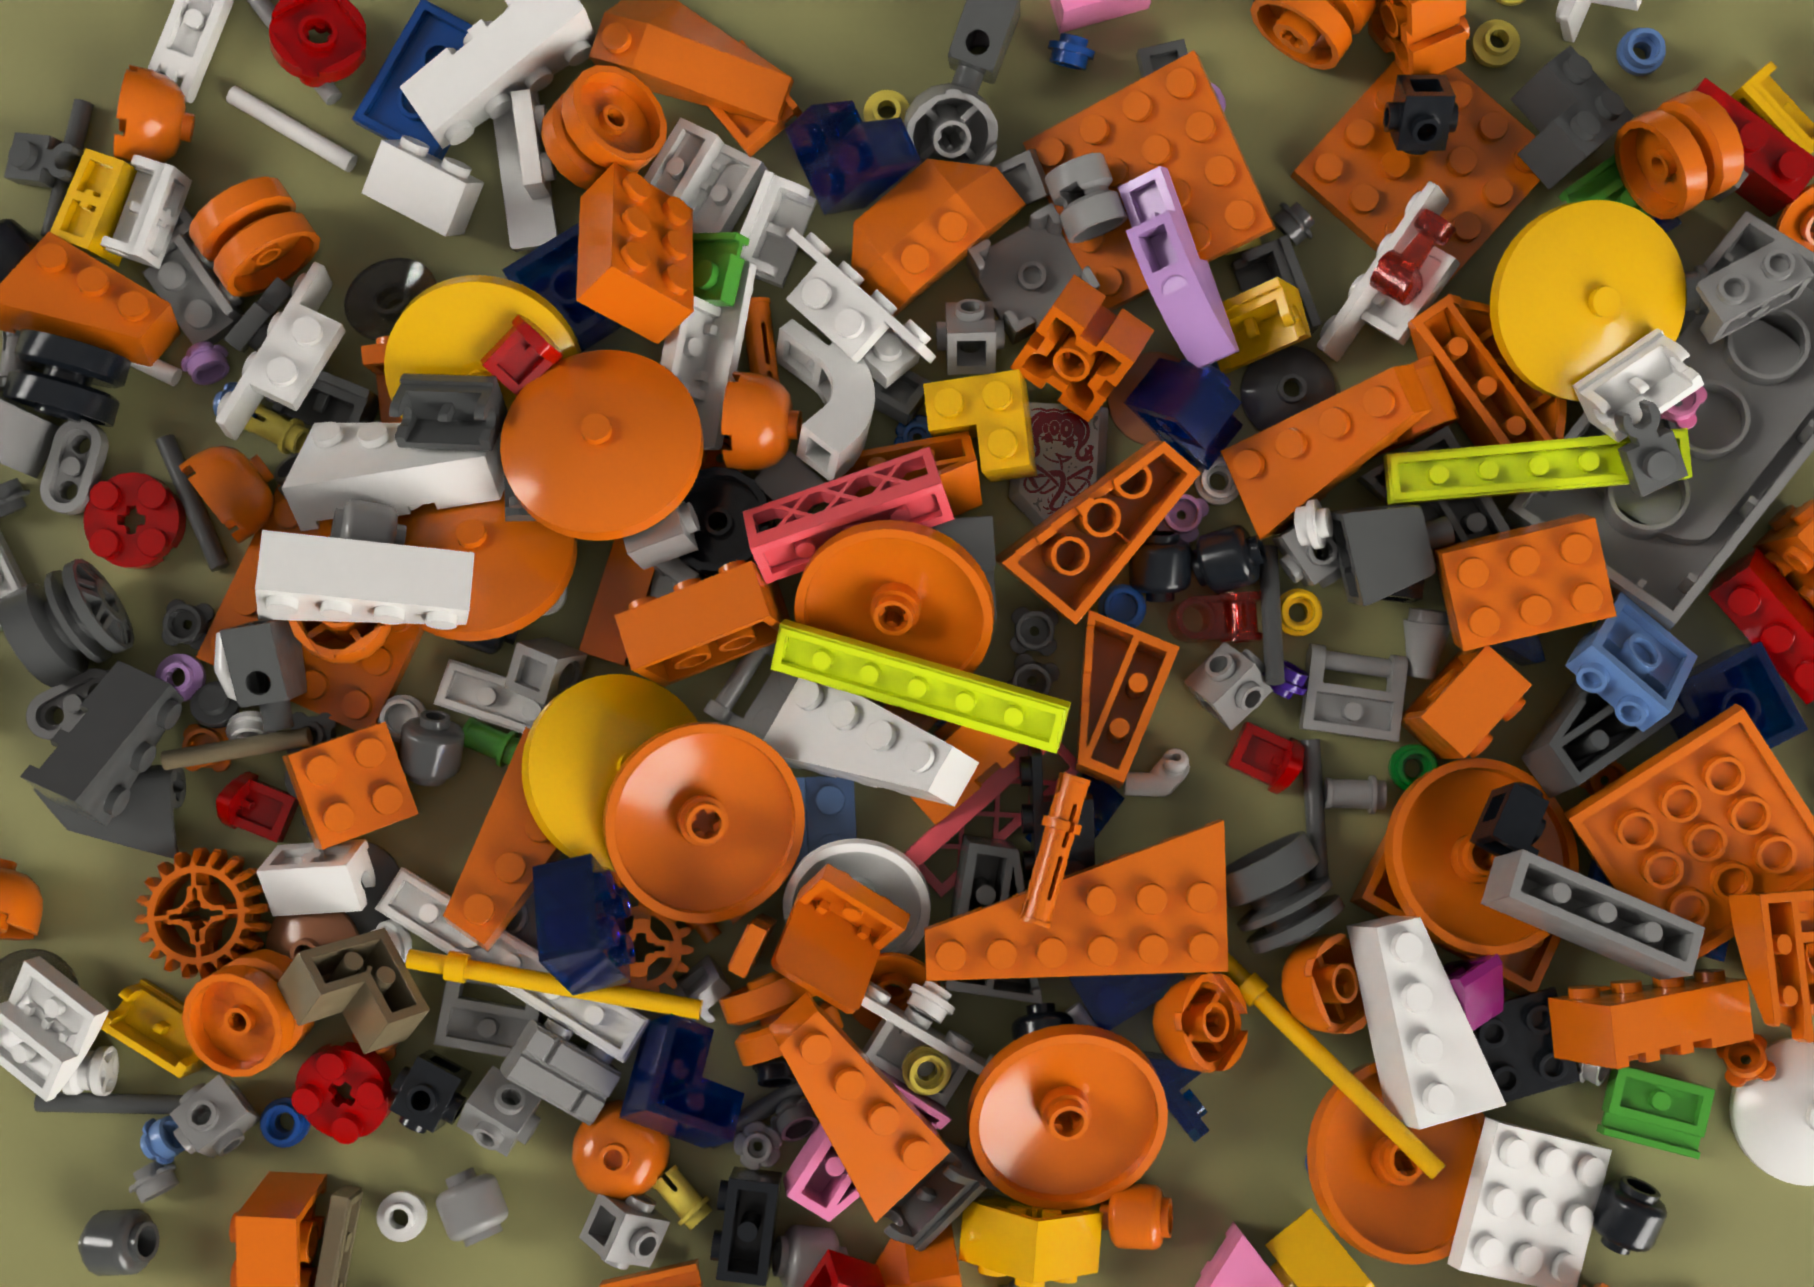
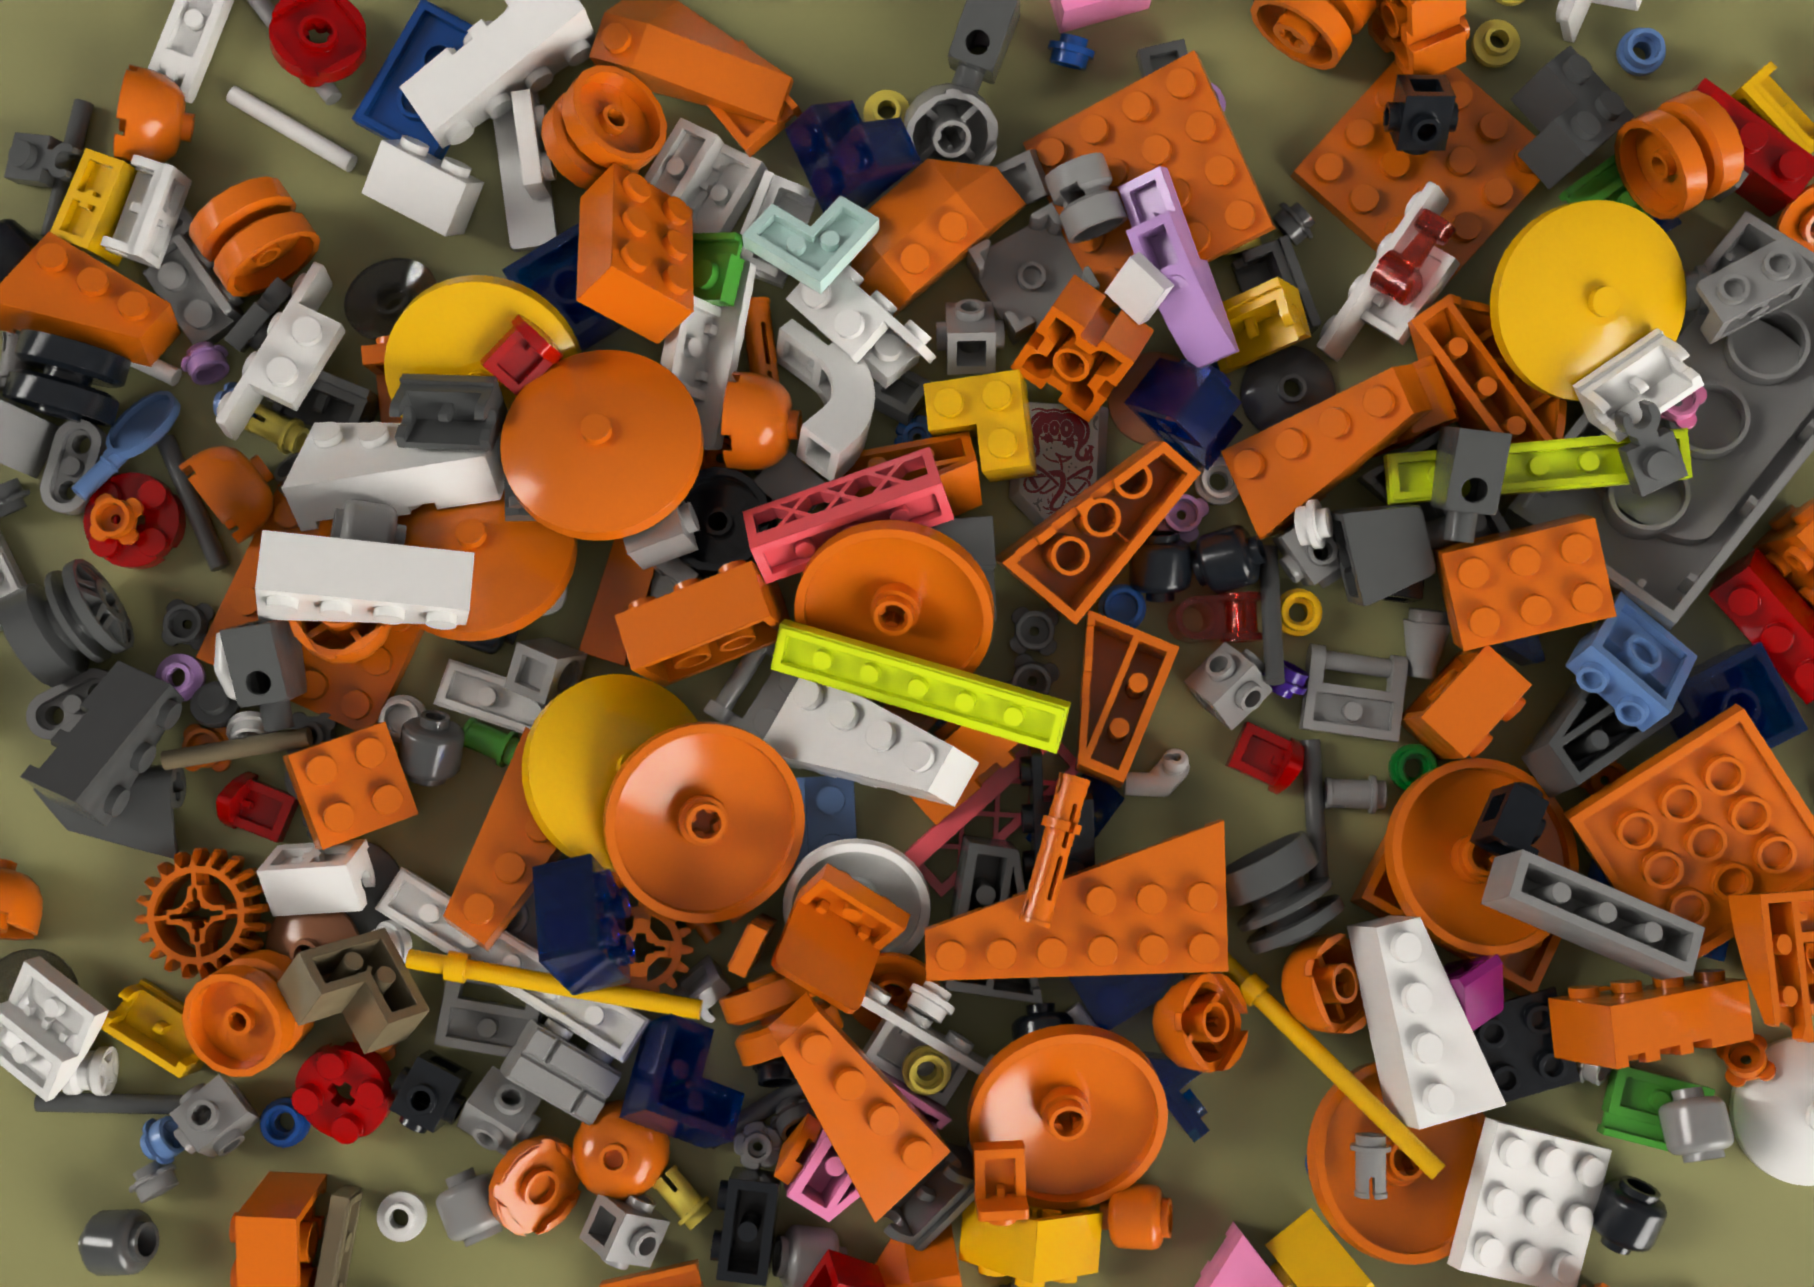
(102, 519): none -> orange plate
(133, 433): none -> medium blue piece
(534, 1186): none -> orange tile
(789, 1159): none -> orange tile
(812, 252): none -> light aqua plate
(1000, 1182): none -> orange bracket
(1139, 288): none -> white tile
(1370, 1162): none -> light grey pin
(1473, 457): none -> dark grey torso
(1696, 1125): none -> light grey head

